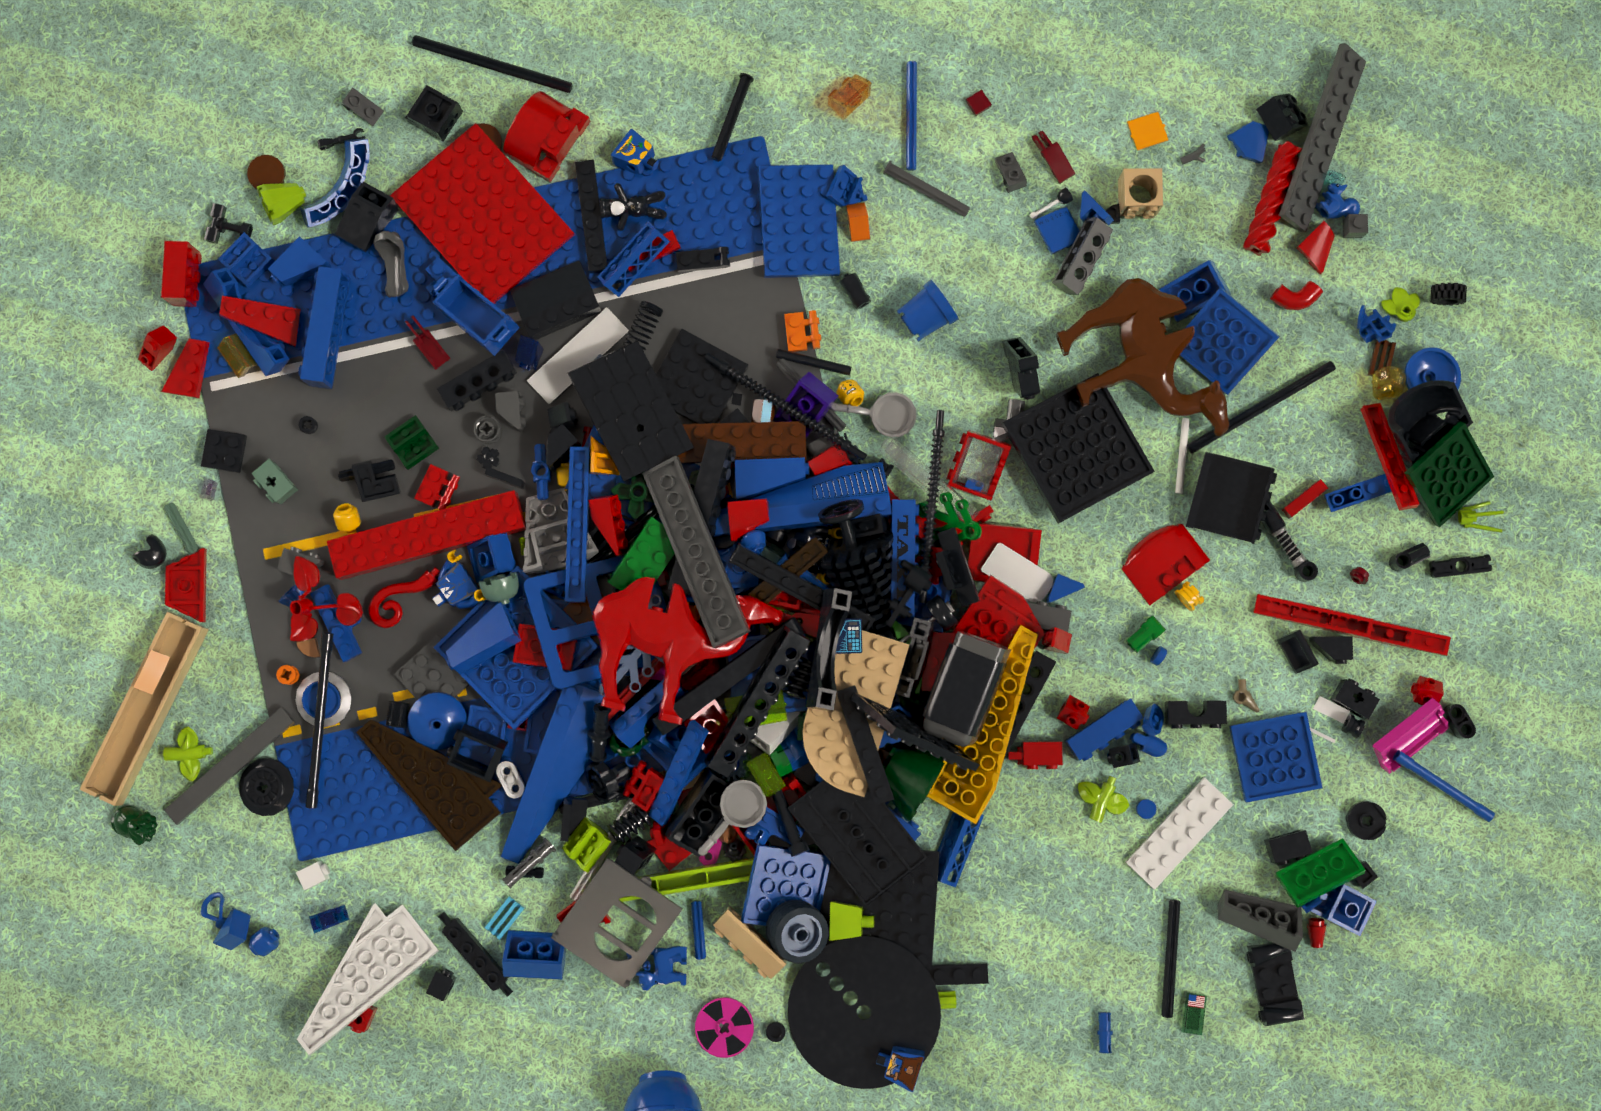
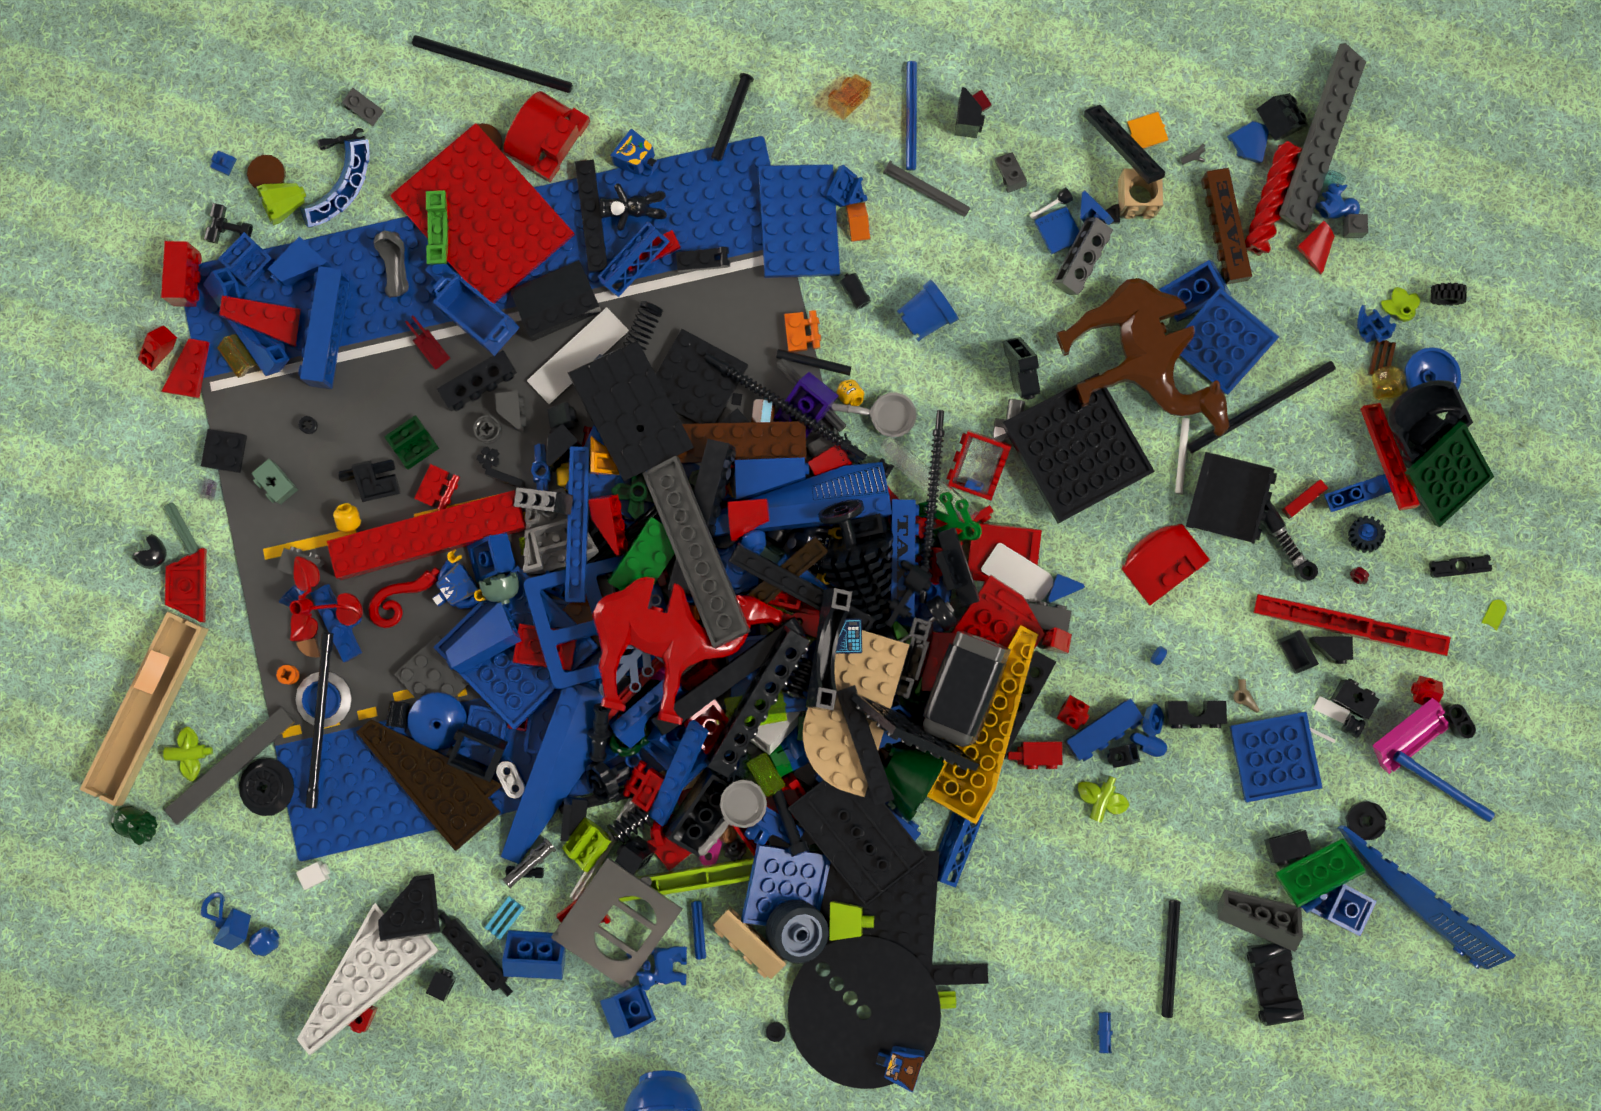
(223, 162): none -> blue tile
(329, 918): clear blue leg -> none
(366, 216): black slope -> none
(412, 912): none -> black plate
(434, 113): black piece -> none
(437, 227): none -> bright green slope
(528, 353): clear blue slope -> none
(543, 500): none -> black arch
(627, 1011): none -> blue slope
(708, 1027): dark pink piece -> none
(969, 117): none -> black slope
(1054, 157): dark red arm -> none
(1124, 144): none -> black plate
(1146, 809): blue tile -> none
(1149, 631): green piece -> none
(1179, 833): white plate -> none
(1189, 596): yellow wheel -> none
(1194, 1013): clear green tile -> none
(1227, 226): none -> reddish brown brick
(1297, 300): red cylinder -> none
(1316, 931): red cone -> none
(1366, 534): none -> black wheel
(1366, 878): black plate -> none
(1410, 557): black piece -> none
(1466, 937): none -> blue wedge
(1467, 517): lime plant -> none
(1495, 613): none -> lime piece

